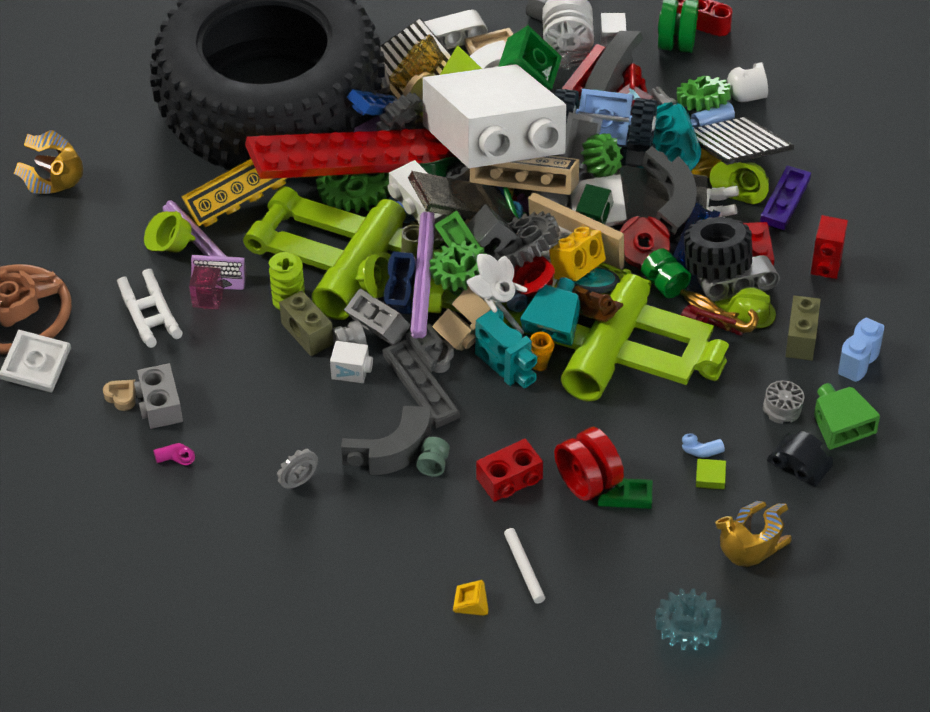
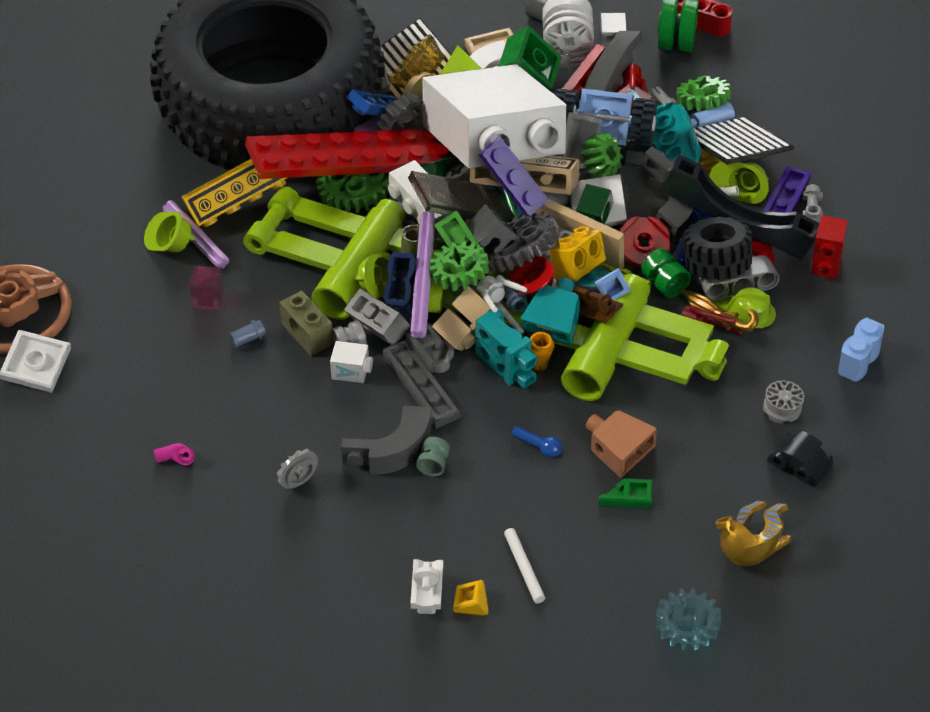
(64, 169): pearl gold piece -> none
(121, 394): tan tile -> none
(155, 298): white piece -> none
(159, 396): light grey brick -> none
(232, 269): slope -> none
(248, 333): none -> sand blue pin
(285, 276): lime piece -> none
(426, 586): none -> white hips
(455, 28): white beam -> none
(491, 276): white plate -> none
(509, 470): red brick -> none
(513, 177): none -> plate
(549, 446): none -> blue bar
(589, 463): red wheel -> none
(613, 284): none -> light blue slope
(621, 440): none -> nougat torso
(701, 450): light blue arm -> none
(710, 474): lime tile -> none
(748, 84): white helmet -> none
(785, 231): none -> black arch
(803, 328): olive brick -> none
(813, 195): none -> light grey bar
(844, 416): bright green torso -> none

